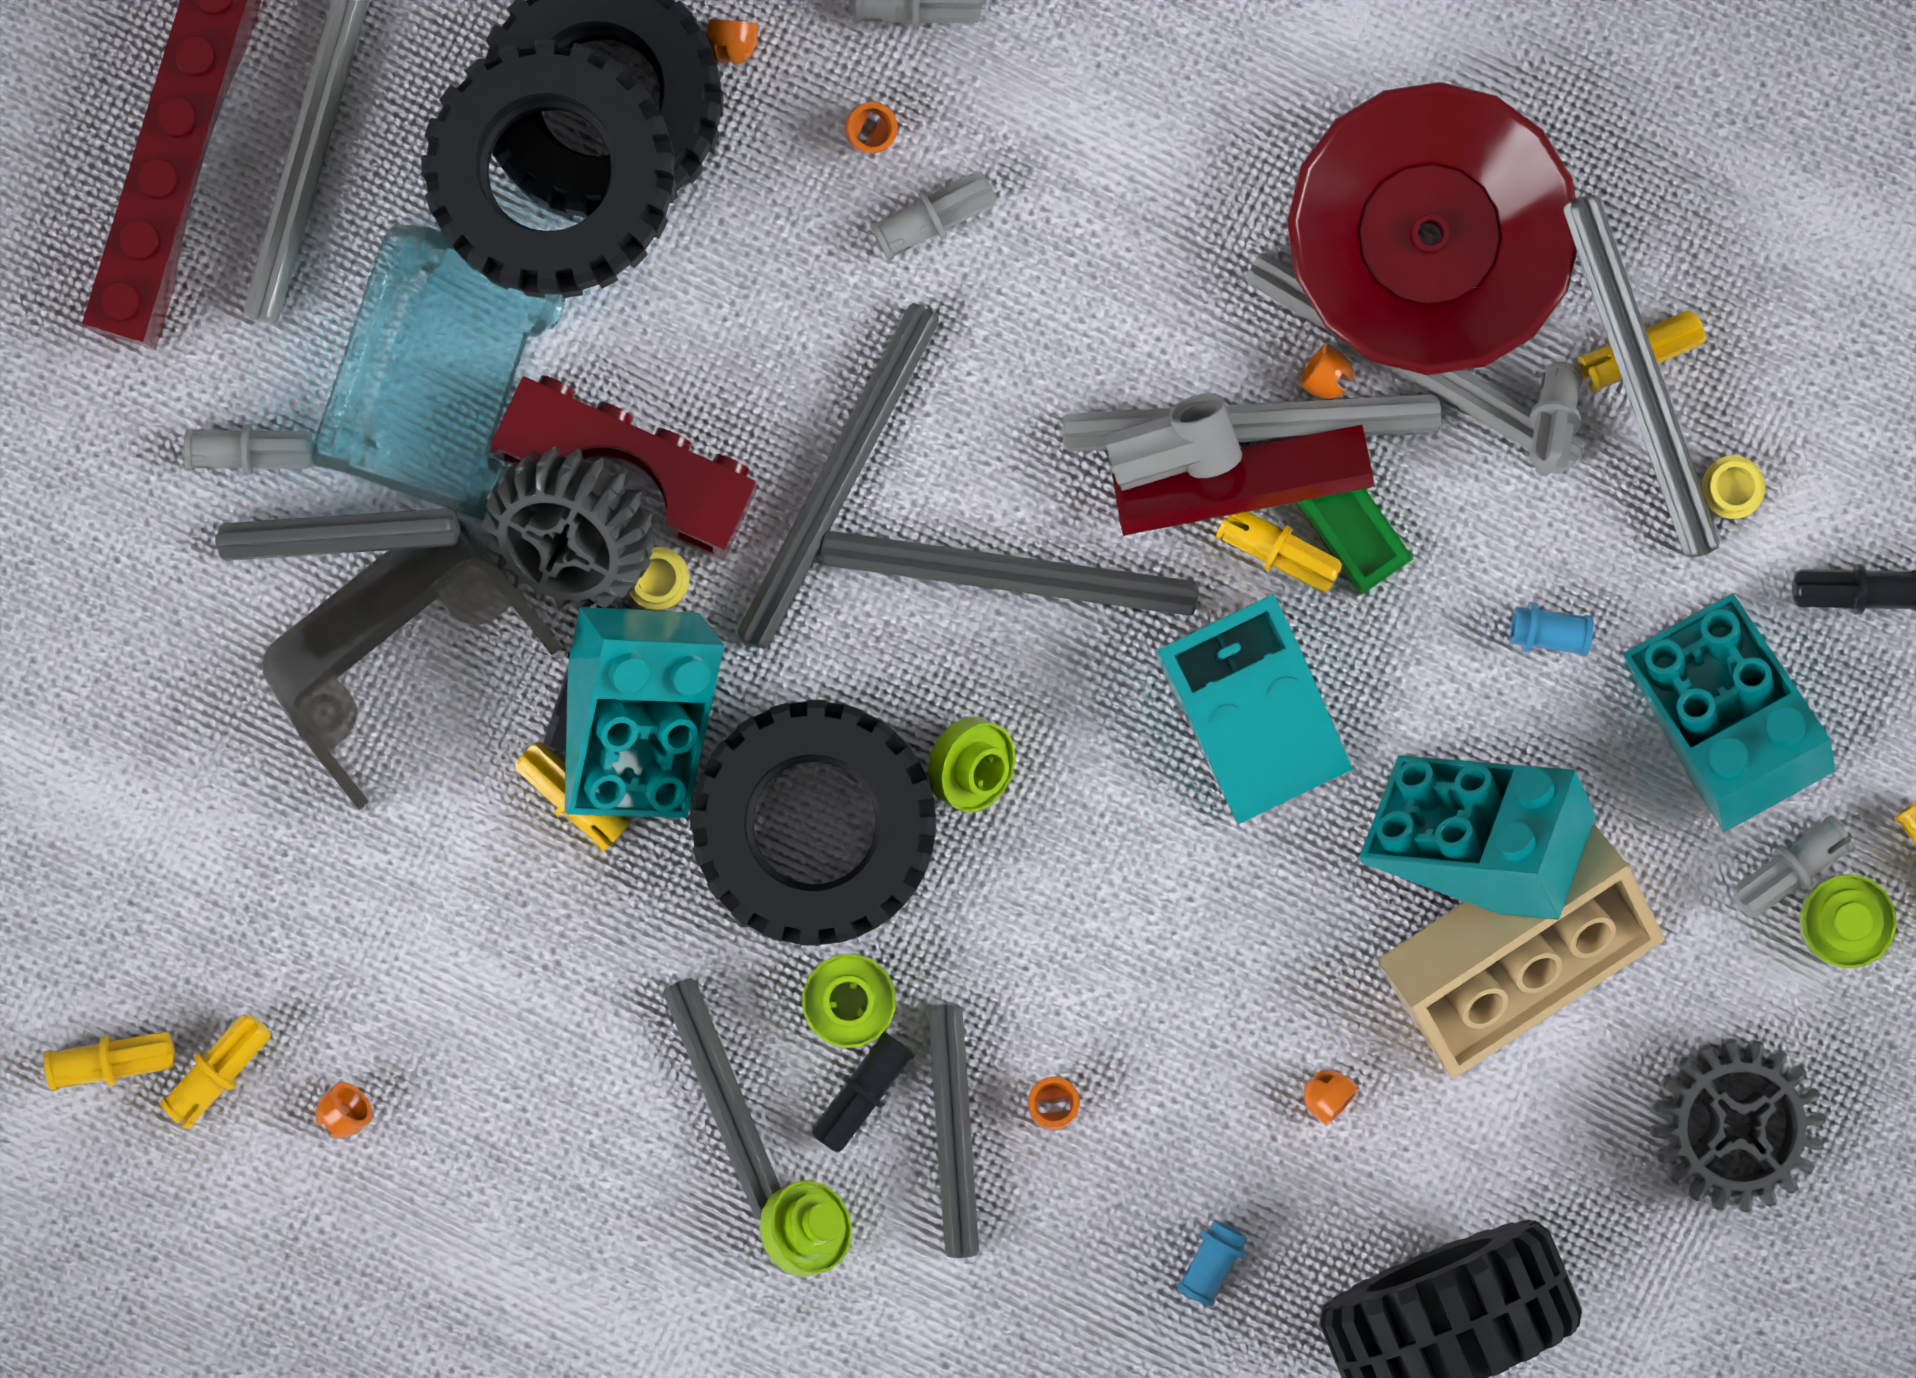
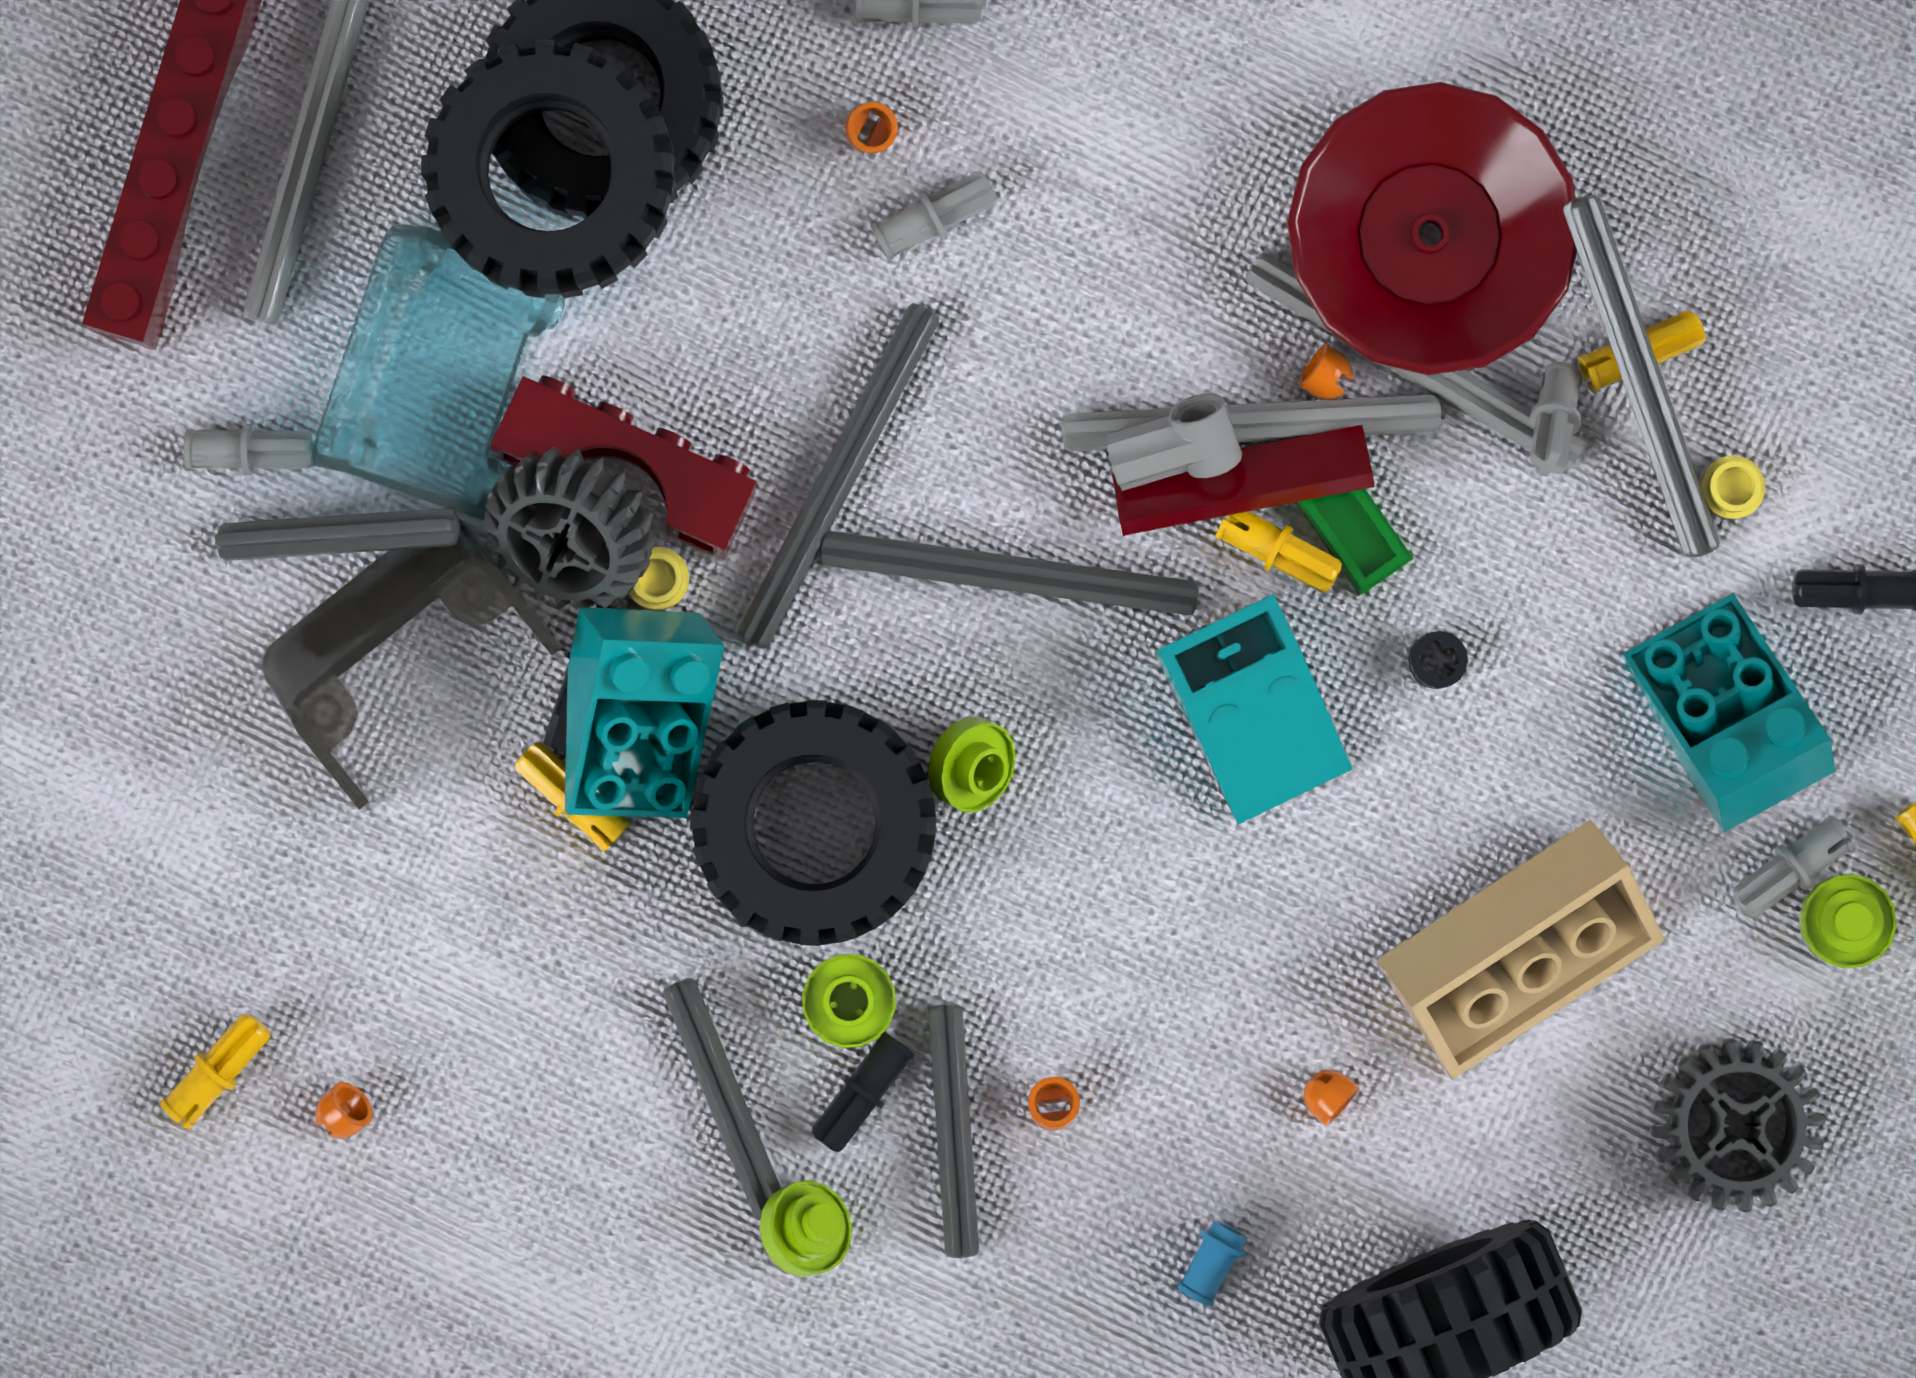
(109, 1060): yellow axle -> none
(732, 40): orange hinge -> none
(1444, 642): none -> black bush
(1483, 832): teal slope -> none
(1551, 630): dark azure pin -> none

